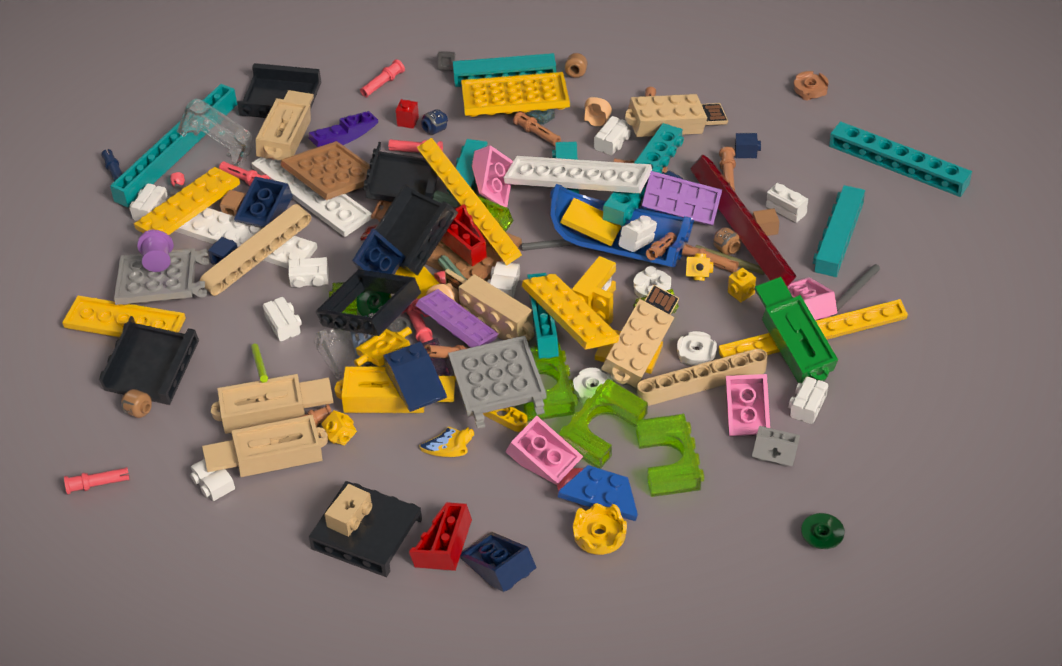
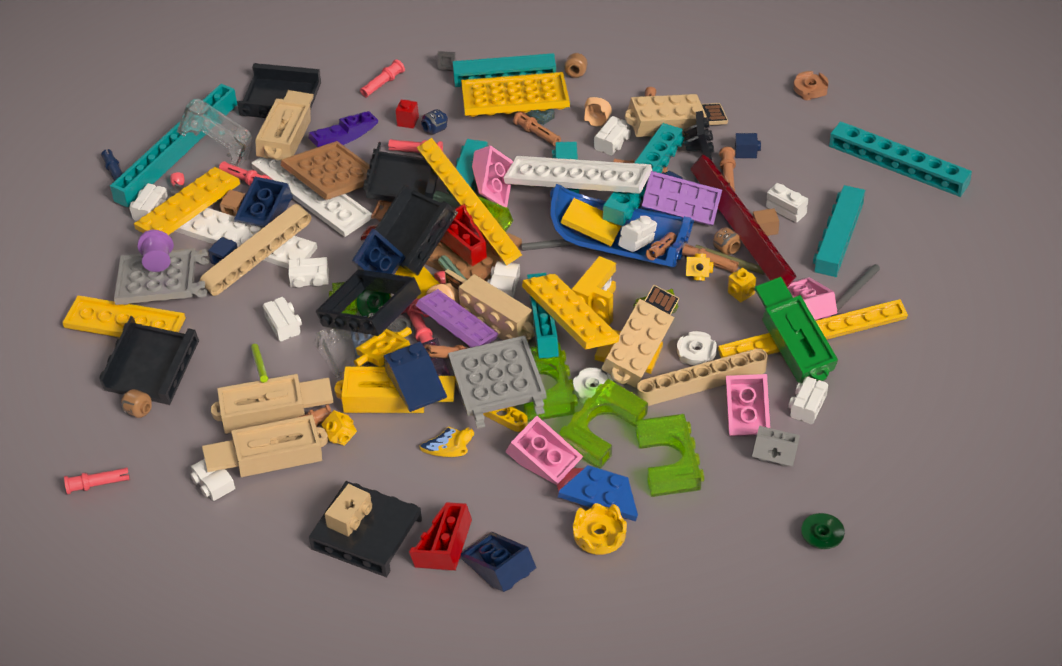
(650, 276): white plate -> none
(700, 136): none -> black plate

